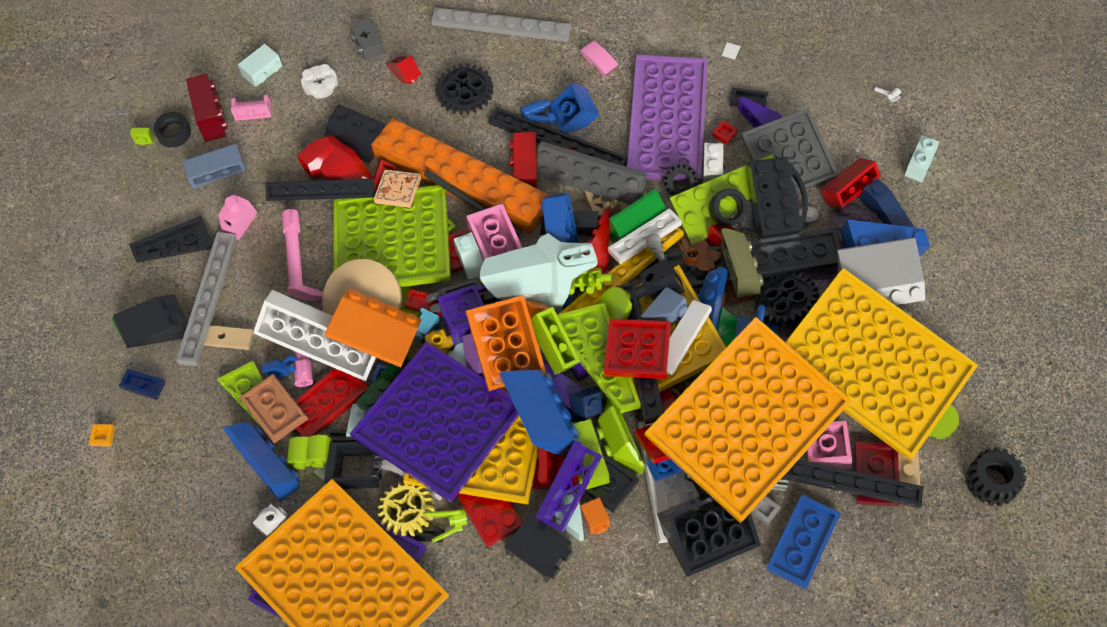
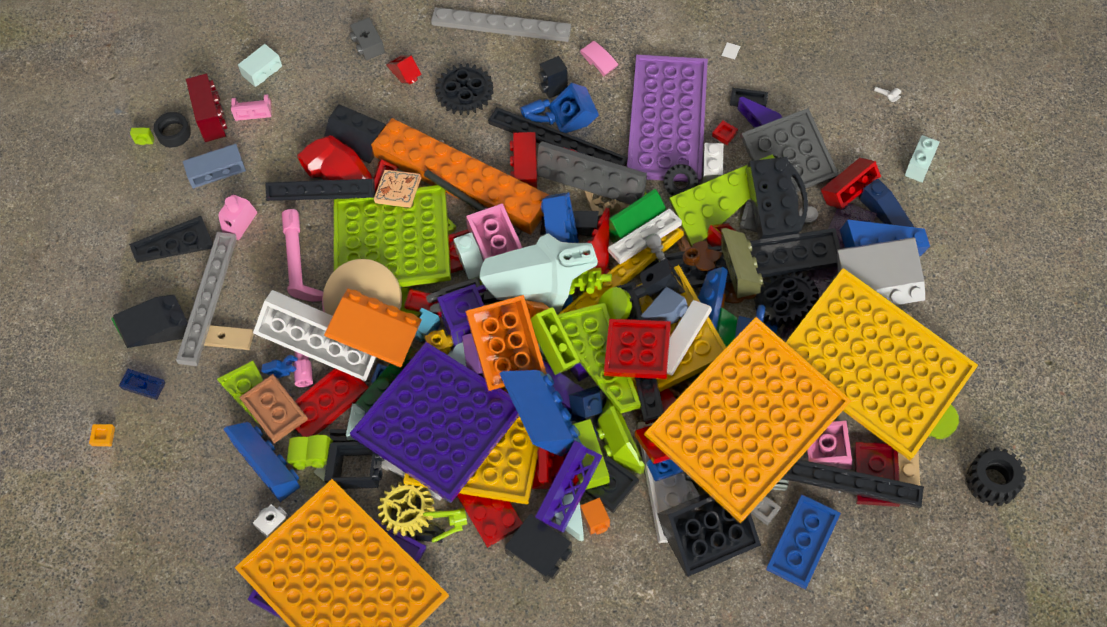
(316, 73): white plate -> none
(553, 77): none -> black brick
(741, 204): black tyre -> none

